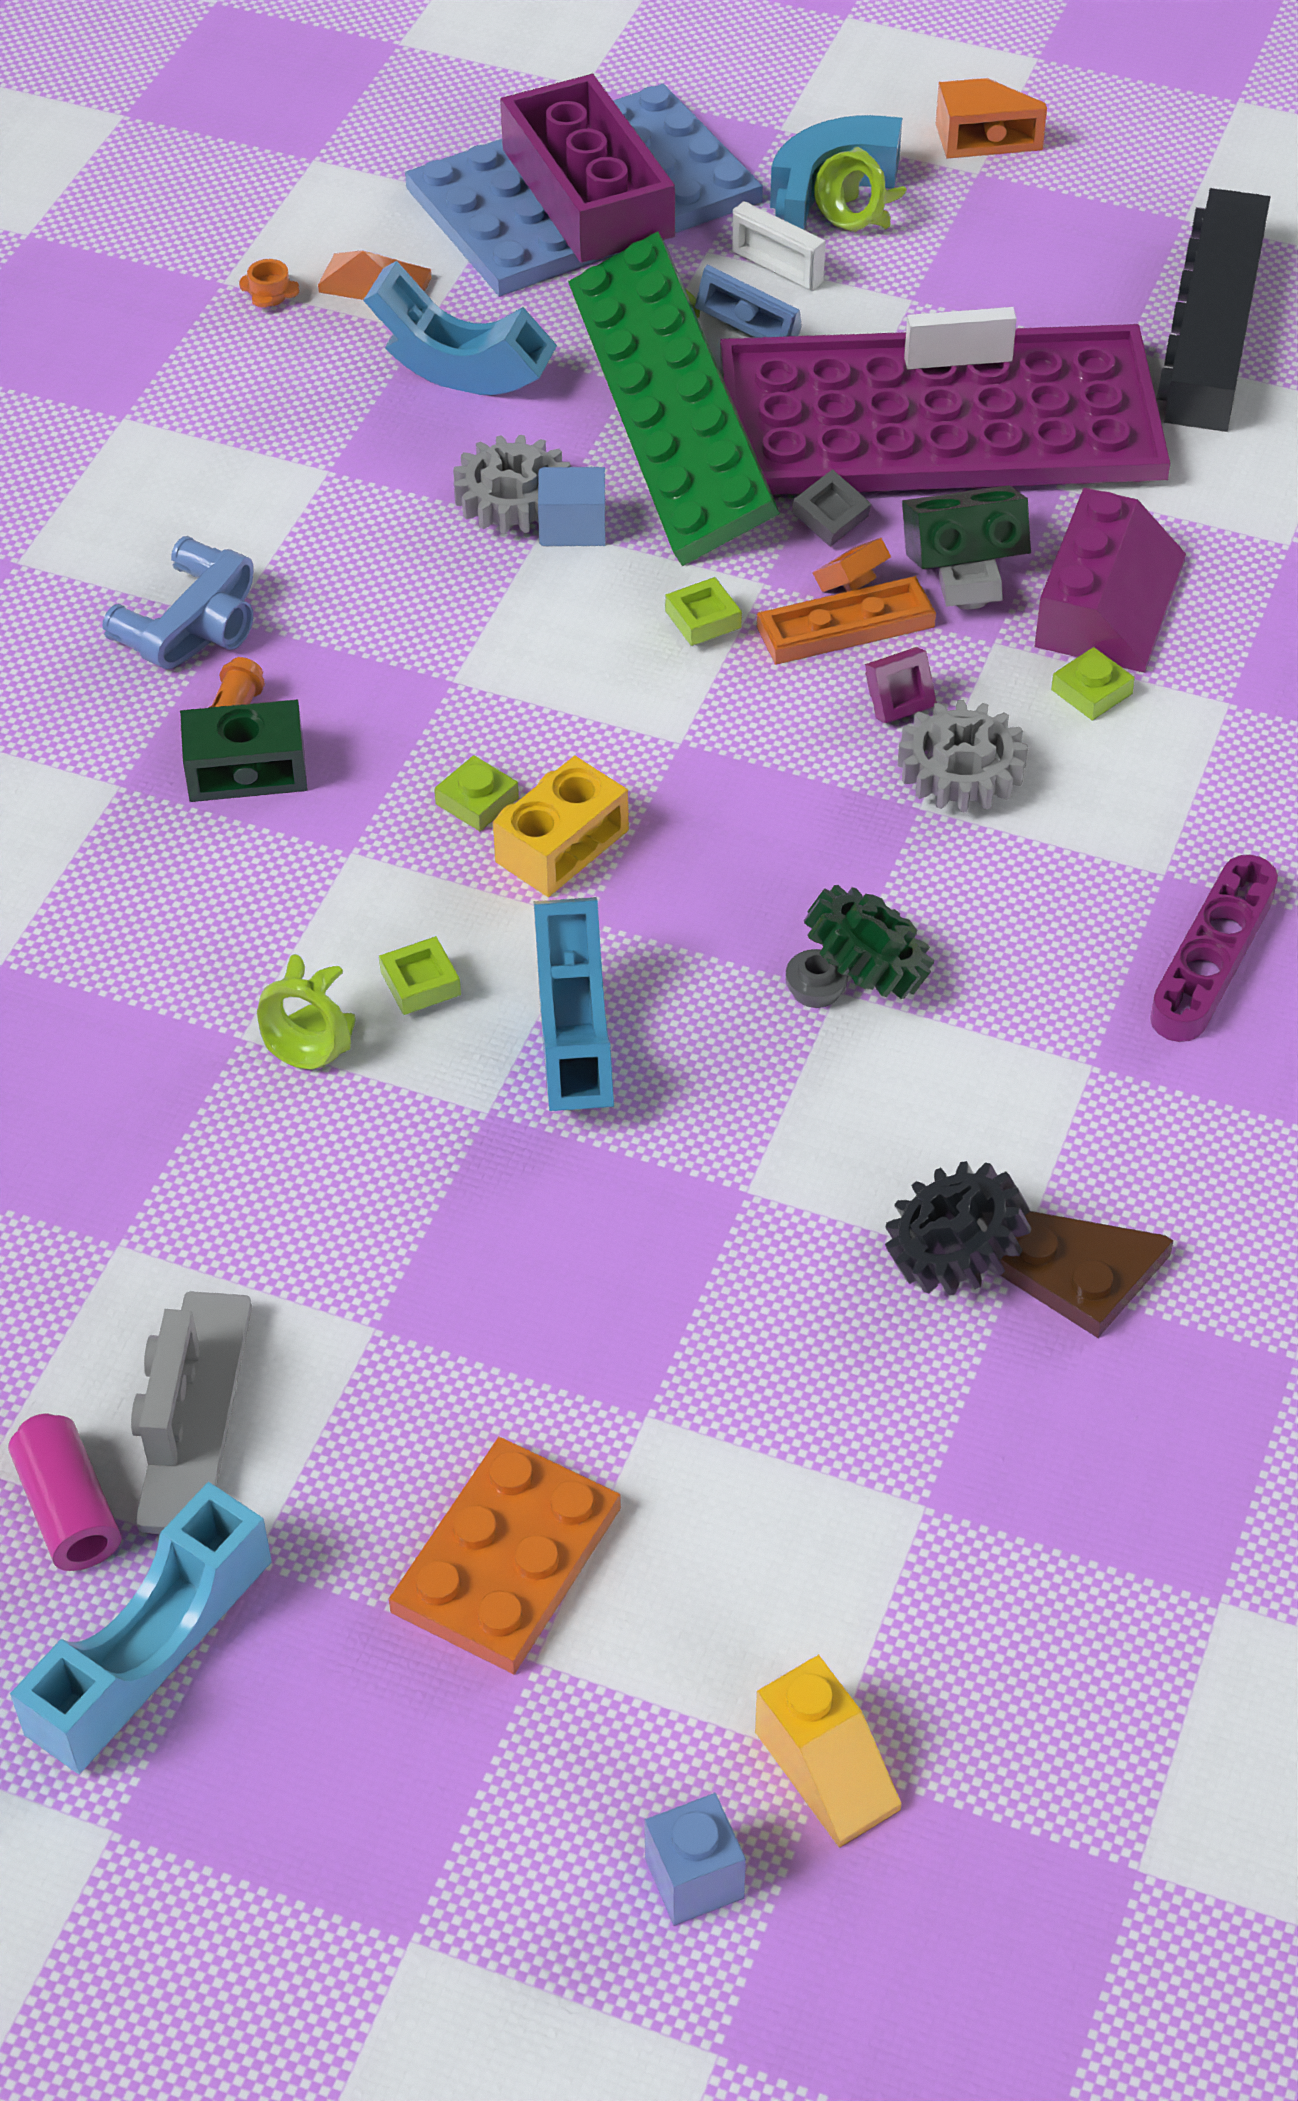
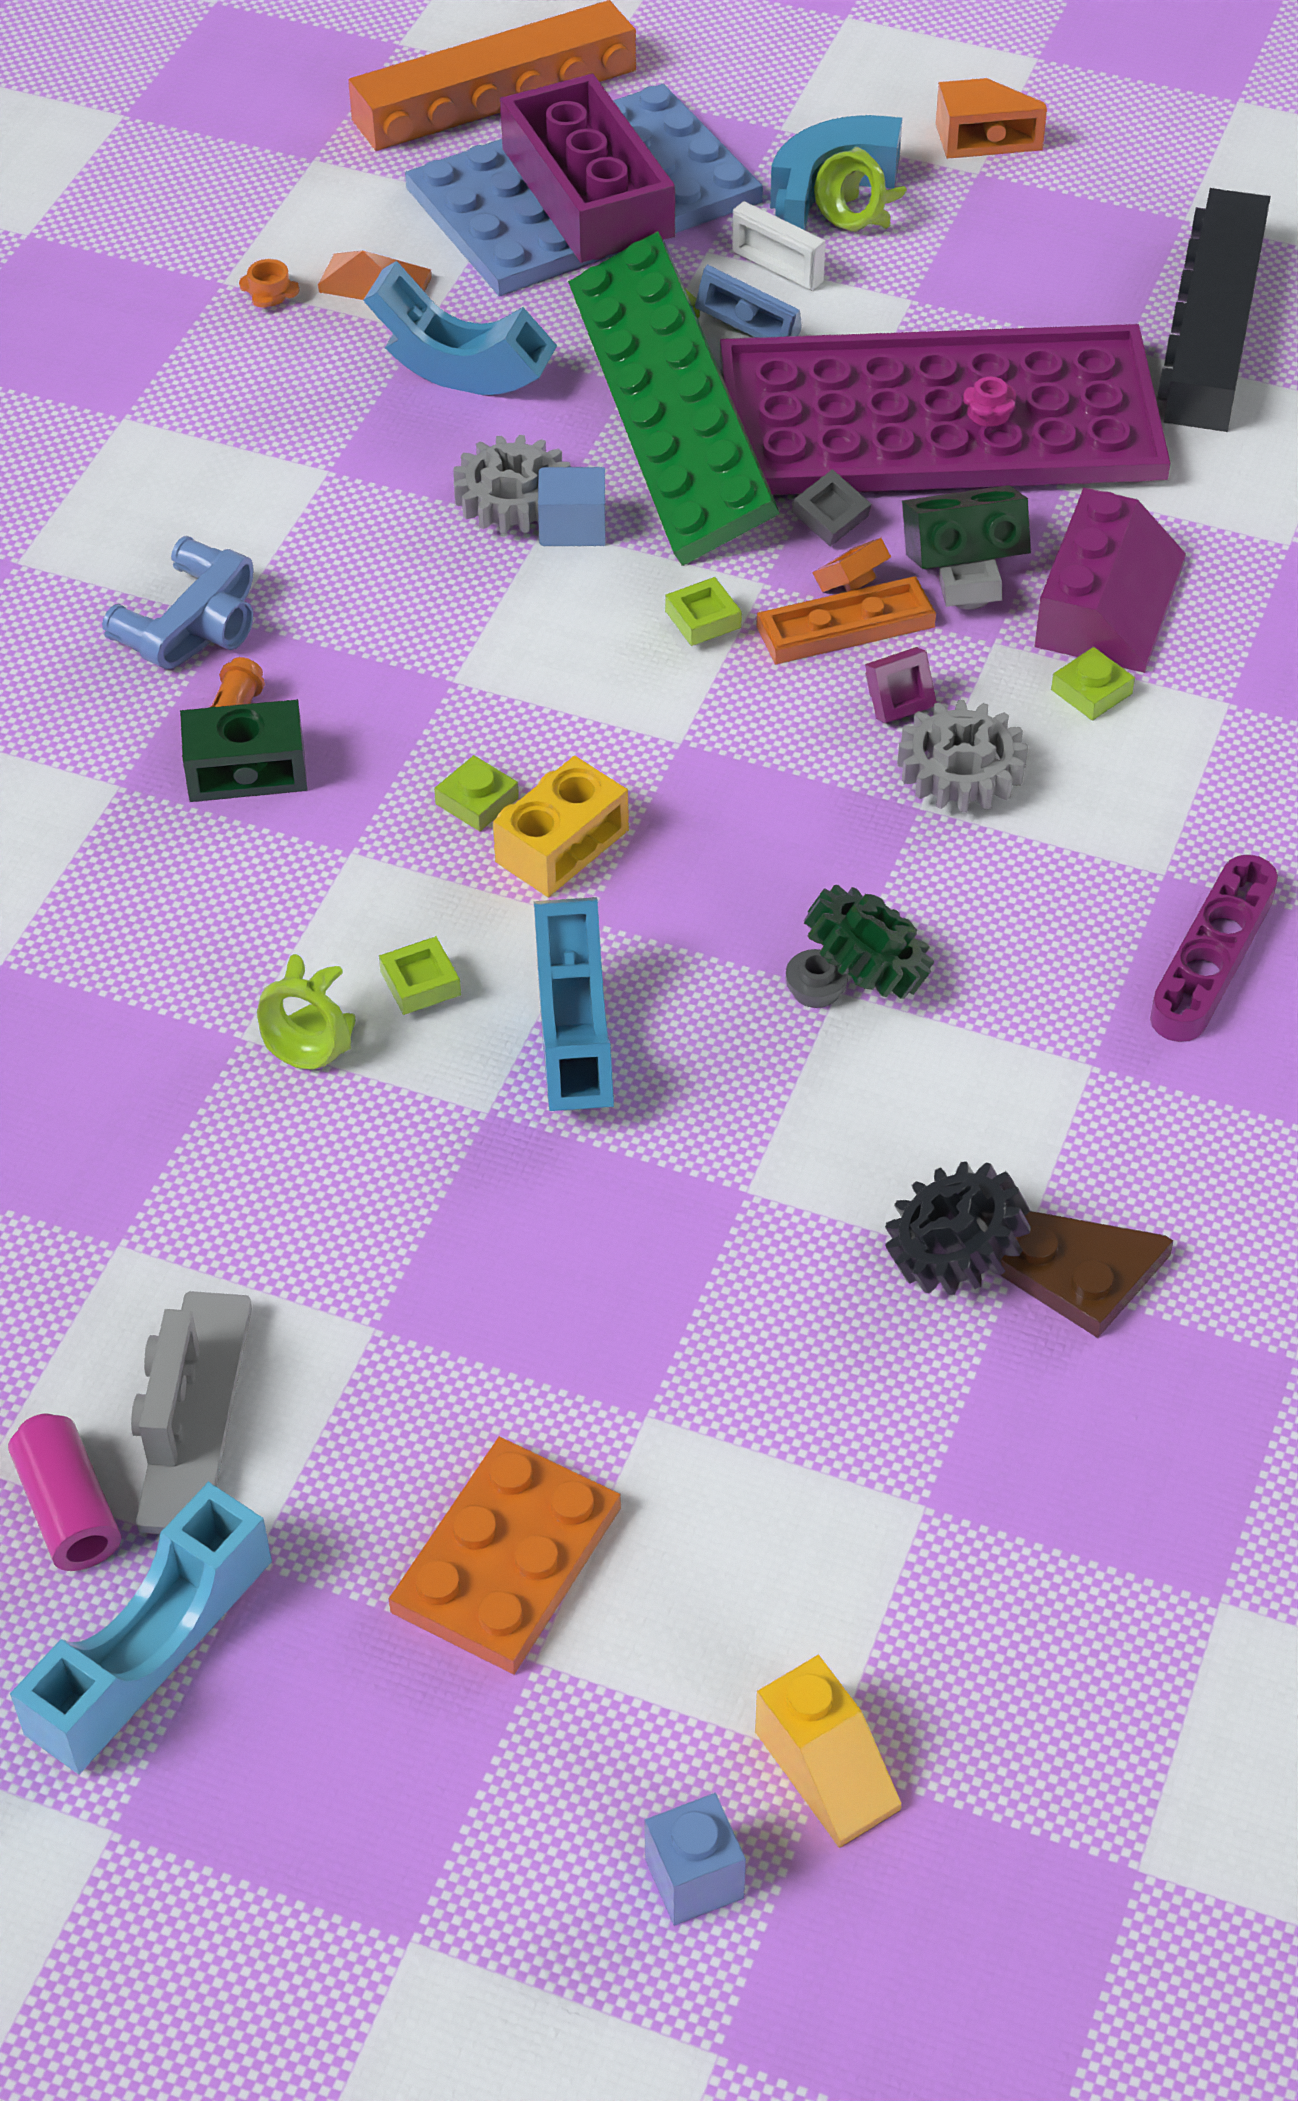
(472, 77): none -> orange brick
(960, 338): white tile -> none
(989, 401): none -> dark pink plate

